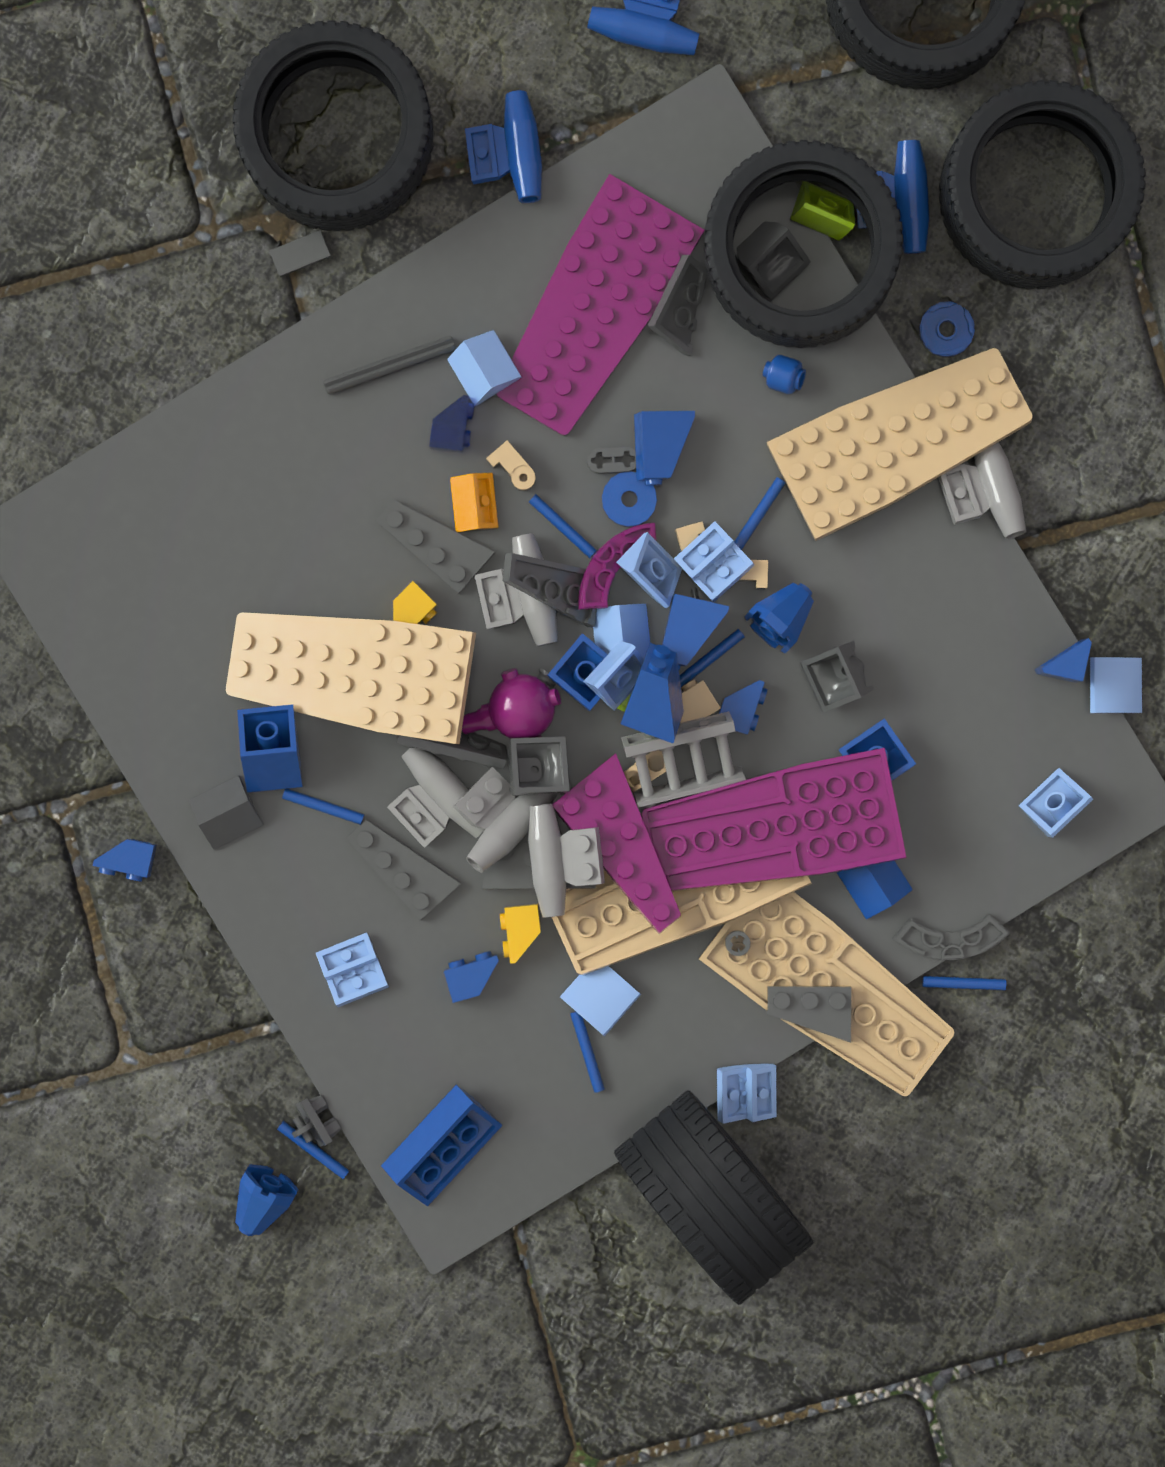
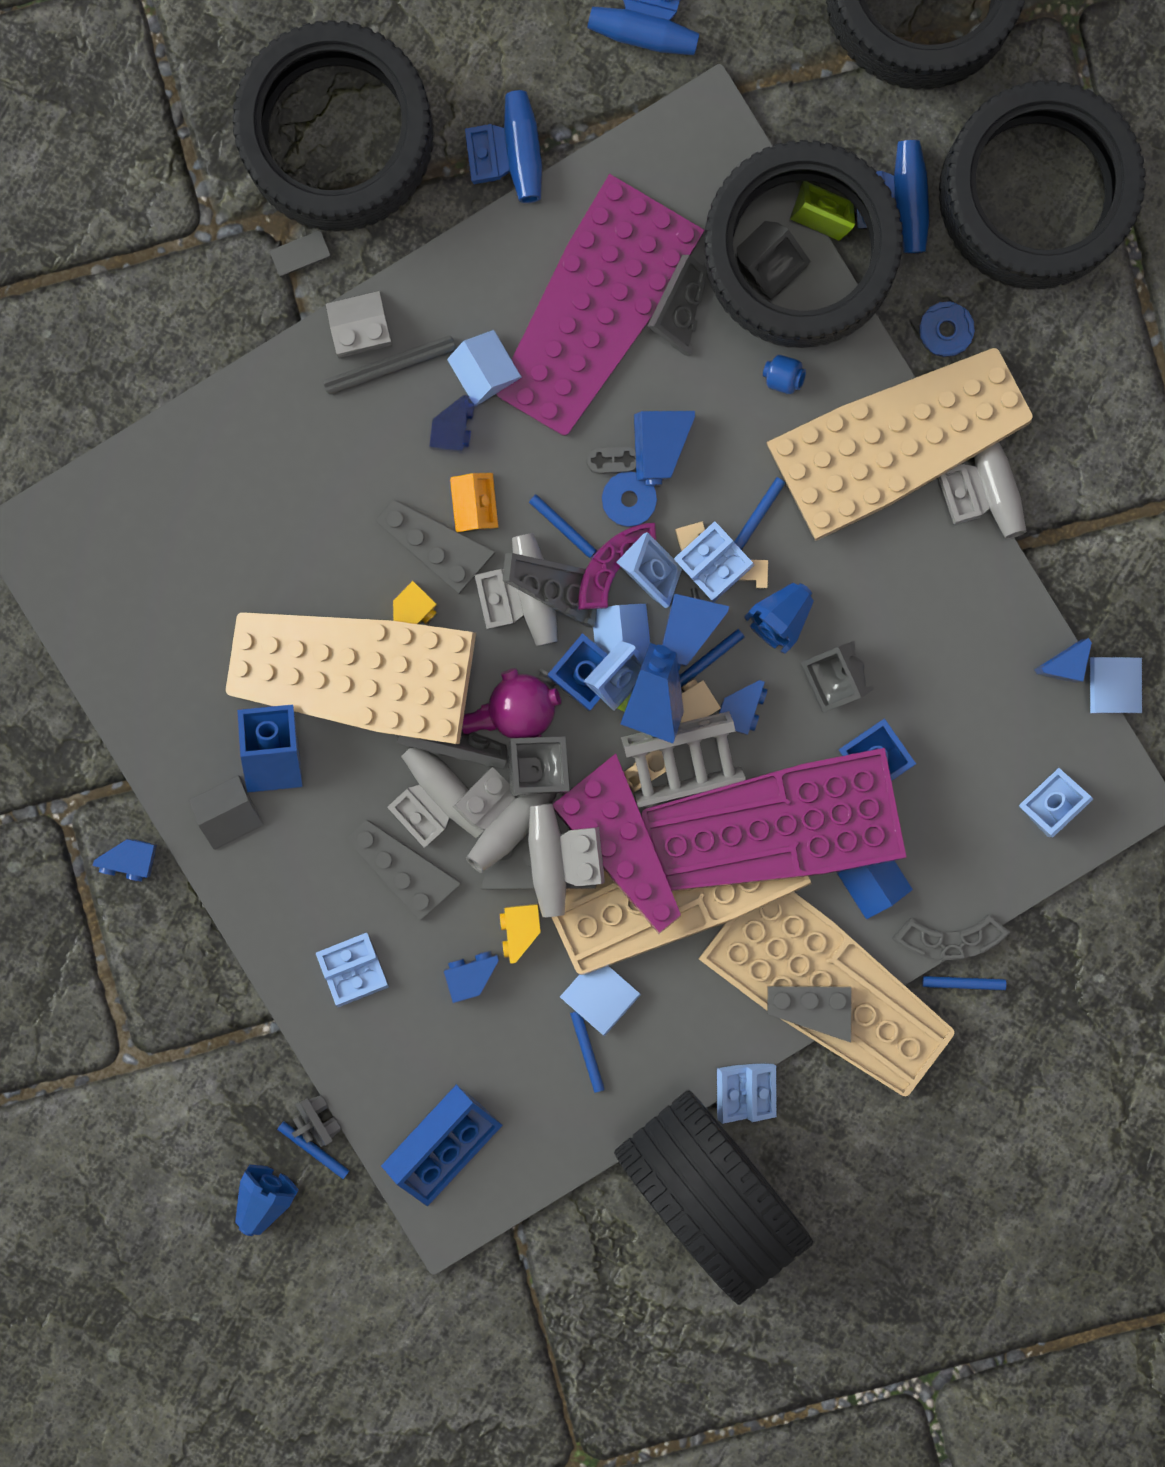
(323, 806): blue bar -> none
(358, 324): none -> light grey slope
(520, 472): tan leg -> none
(746, 941): dark grey bush -> none

